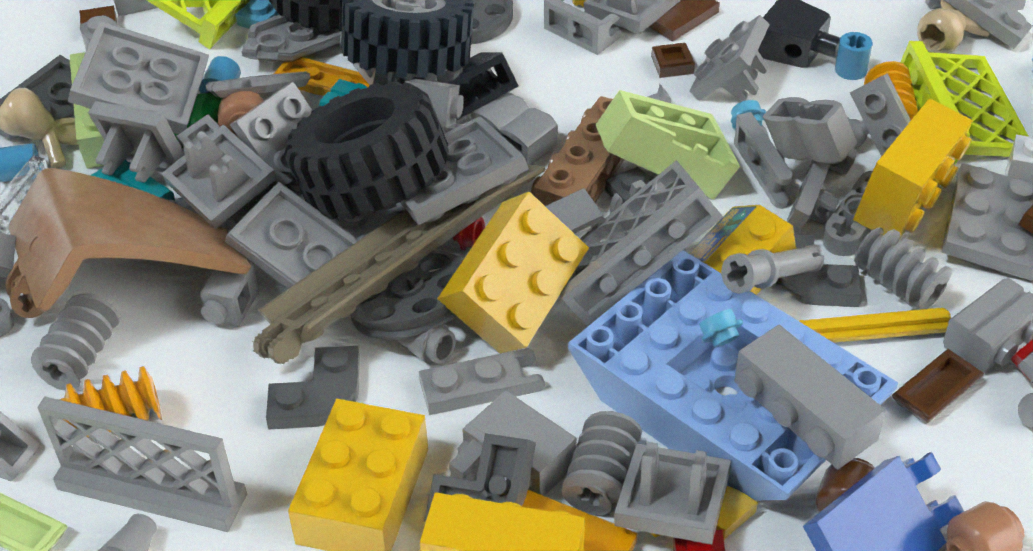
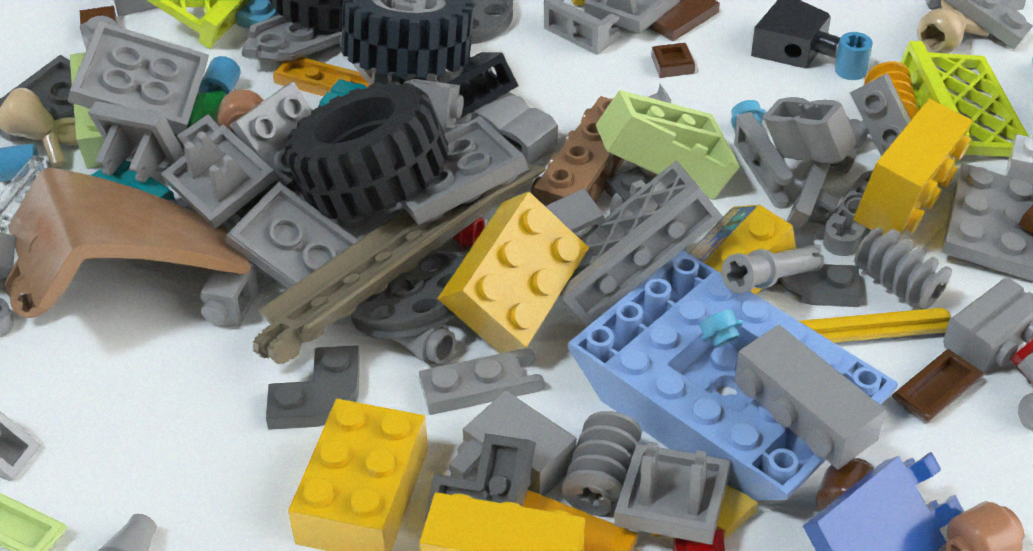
(74, 340): light grey piece -> none
(125, 399): light orange piece -> none
(125, 478): light grey fence -> none
(257, 84): light grey tile -> none
(733, 62): light grey plate -> none

